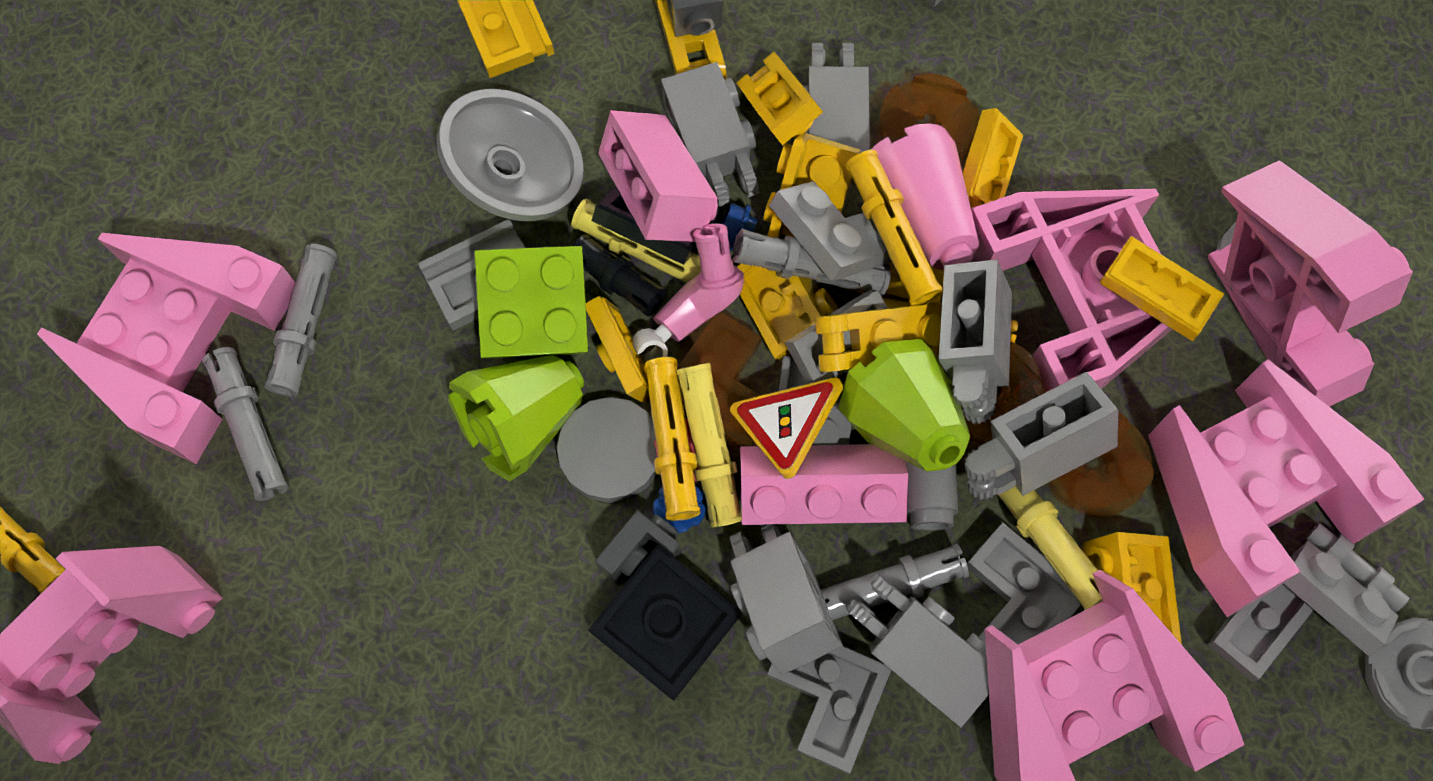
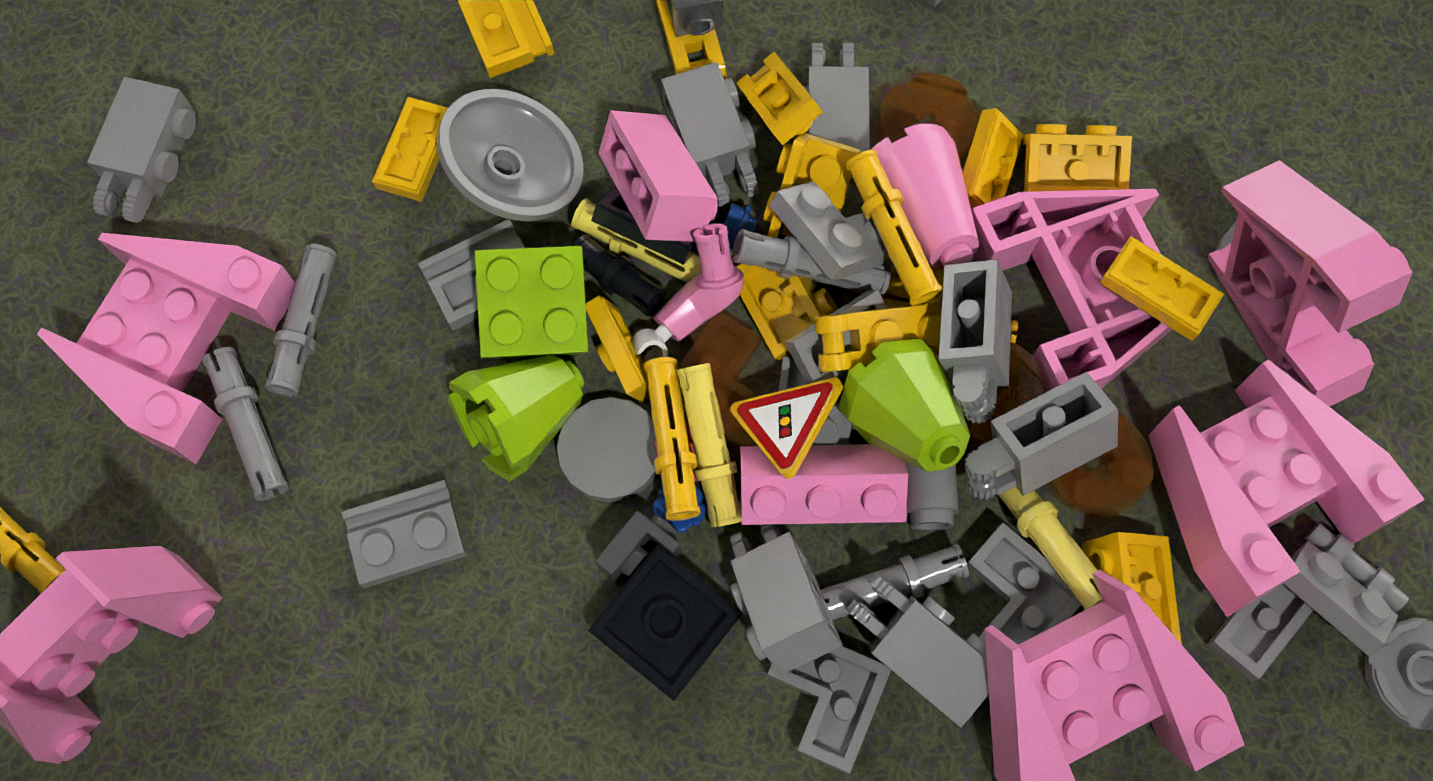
(139, 146): none -> light grey hinge
(403, 534): none -> light grey plate
(411, 151): none -> yellow plate
(1076, 161): none -> yellow bracket

